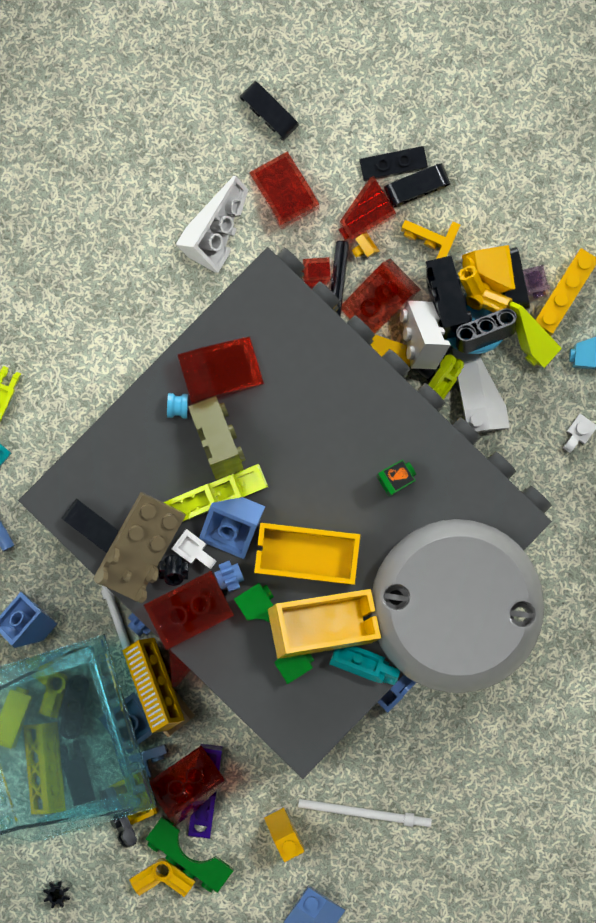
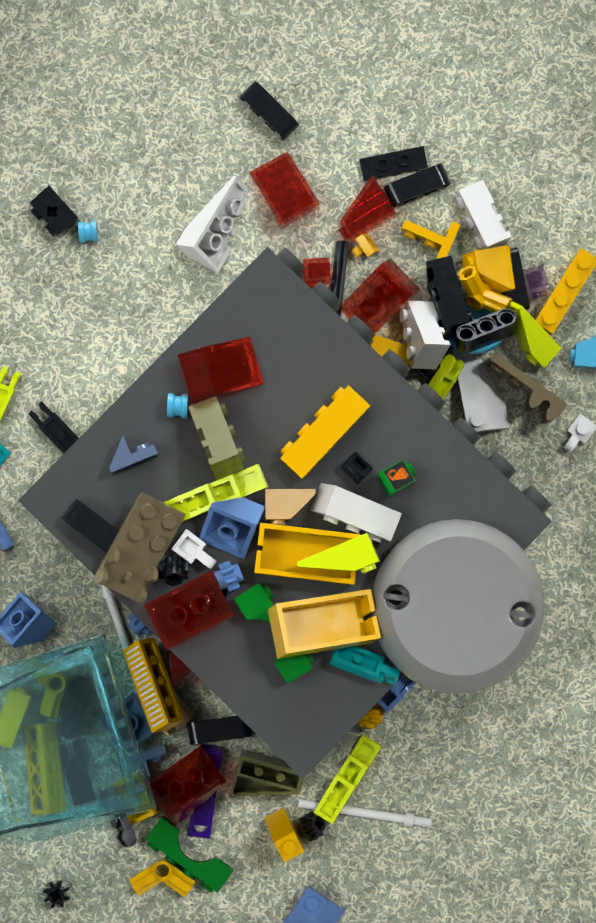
(49, 200): none -> black brick
(55, 429): none -> black hinge
(88, 232): none -> medium azure wheel
(124, 459): none -> sand blue slope
(217, 730): none -> black beam
(264, 776): none -> olive wedge
(285, 503): none -> tan slope
(311, 826): none -> black gear
(324, 432): none -> yellow brick
(347, 779): none -> neon yellow slope
(348, 556): none -> neon yellow slope
(355, 512): none -> white wedge
(356, 468): none -> black slope
(372, 718): none -> yellow gear
(482, 216): none -> white wedge
(537, 393): none -> dark tan hinge

